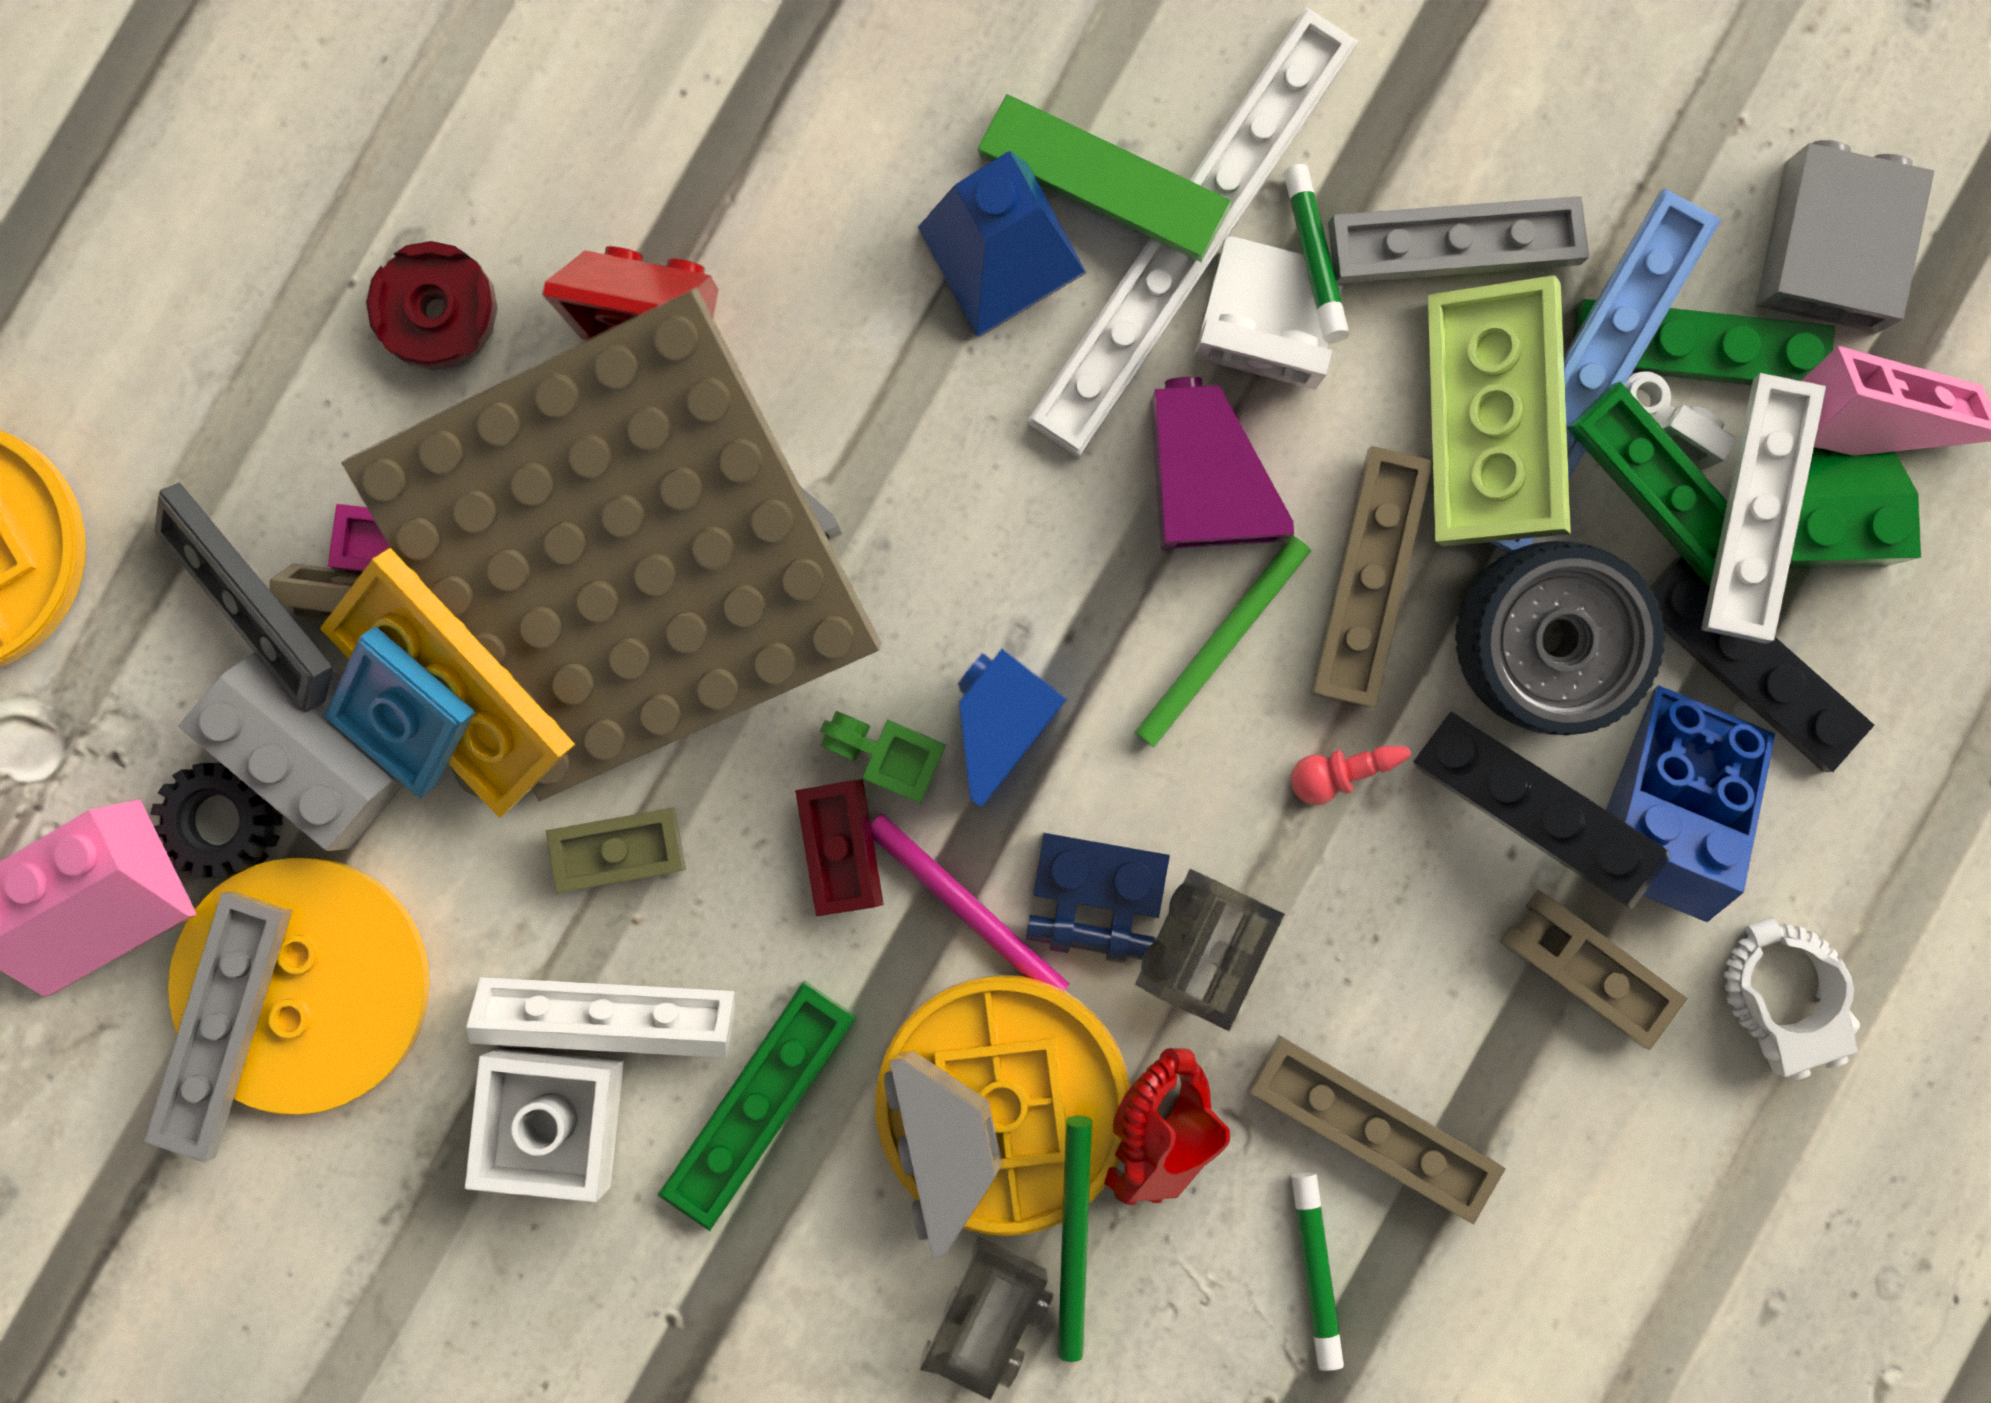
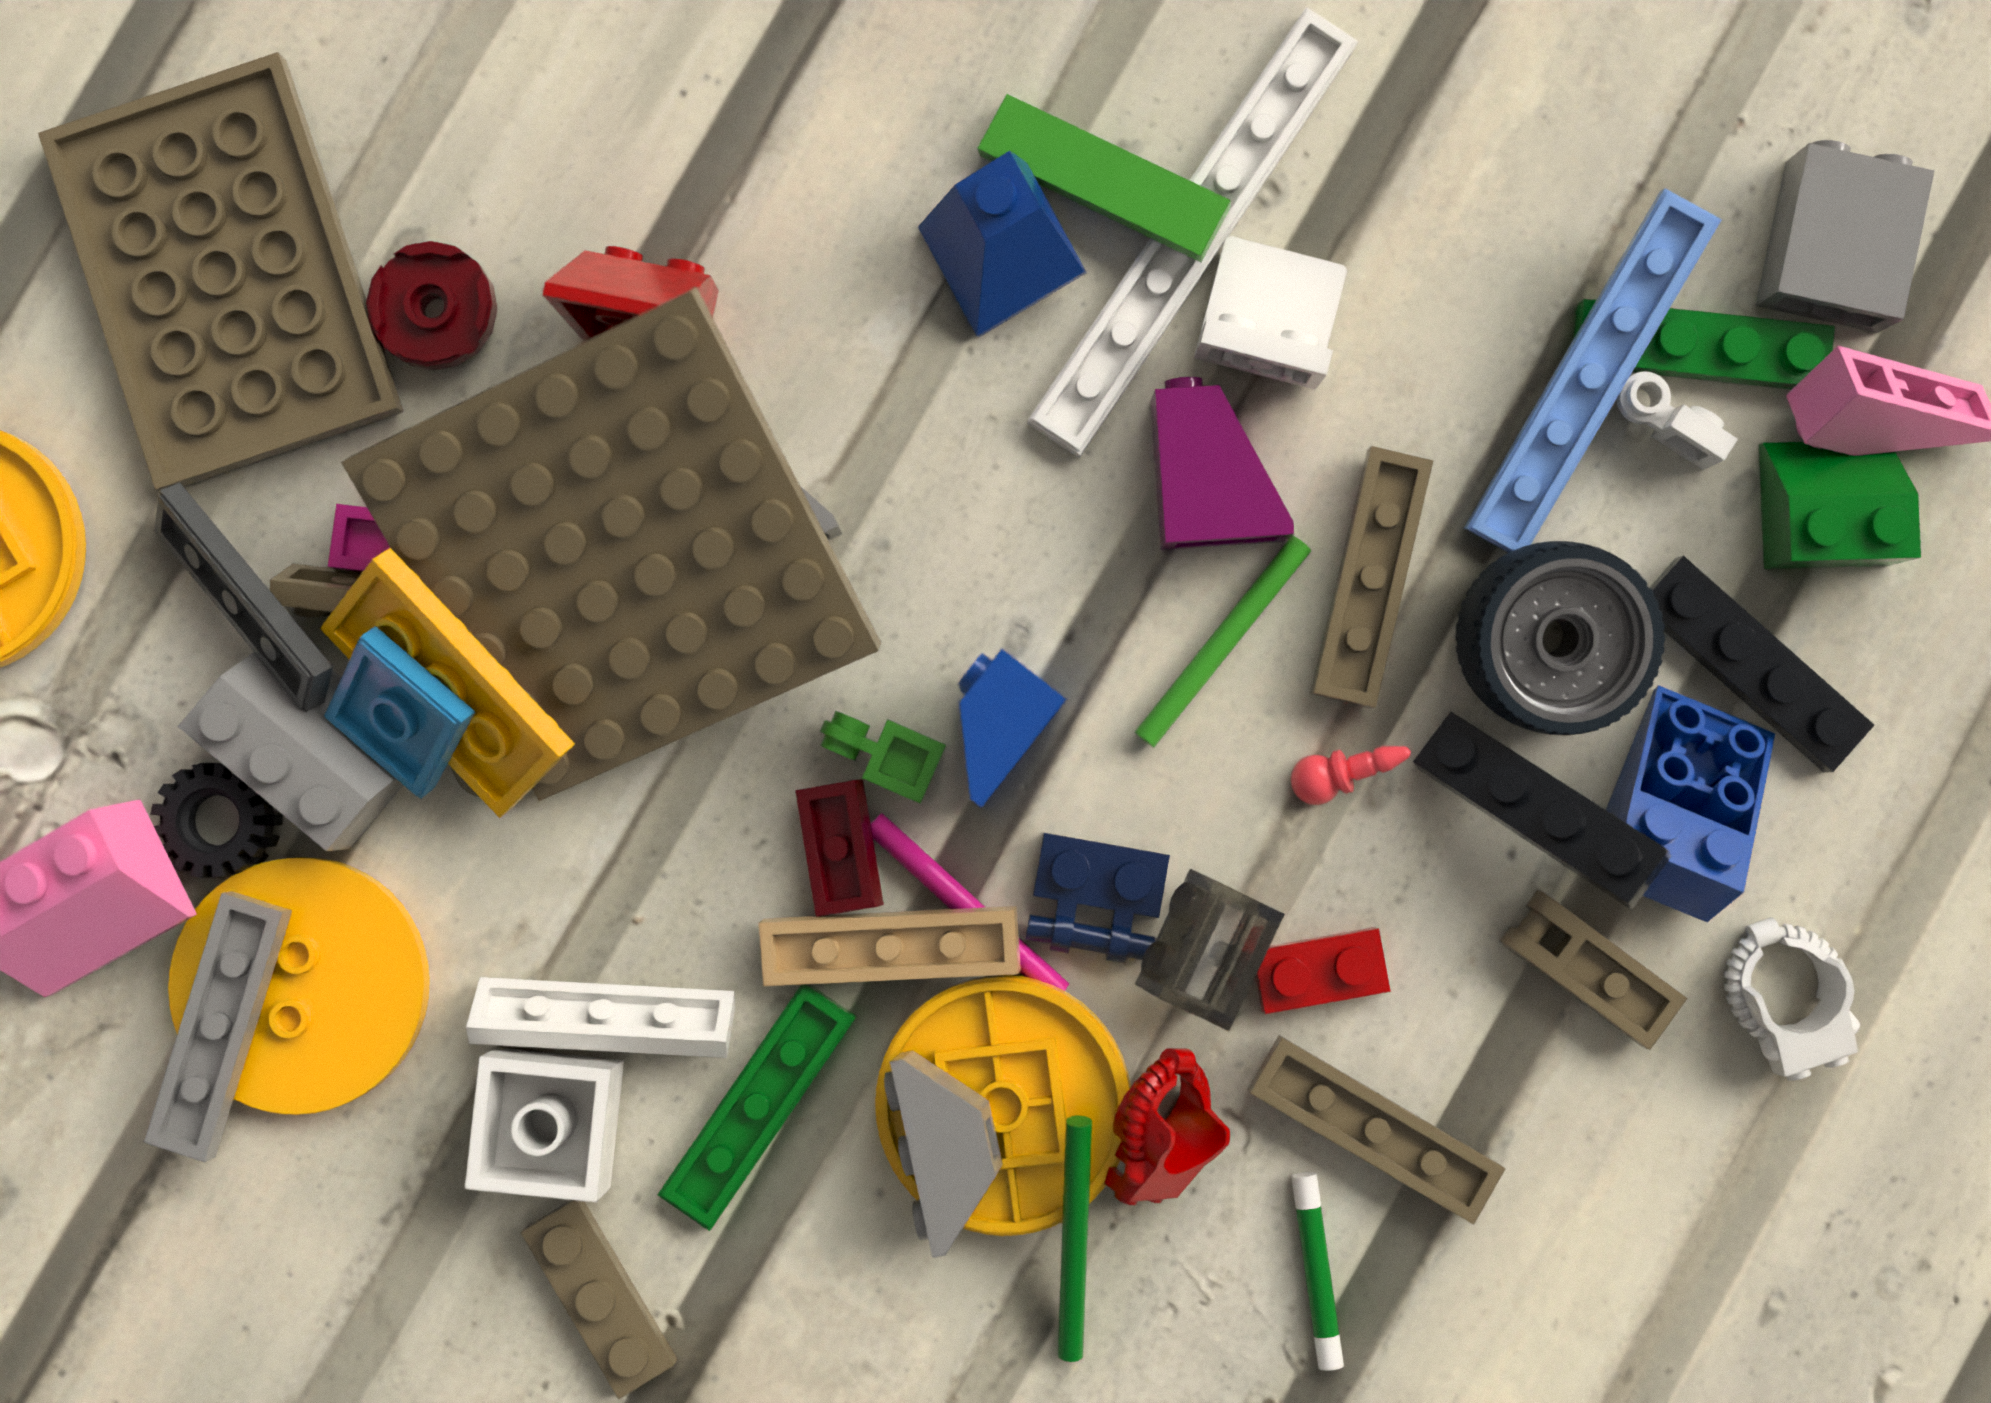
(220, 272): none -> dark tan plate
(599, 1297): none -> dark tan plate
(615, 850): olive plate -> none
(890, 946): none -> tan plate
(987, 1320): clear smoke window -> none
(1316, 253): green bar -> none
(1322, 970): none -> red plate
(1458, 239): light grey plate -> none
(1498, 412): yellowish green plate -> none
(1654, 475): green tile -> none
(1763, 508): white plate -> none

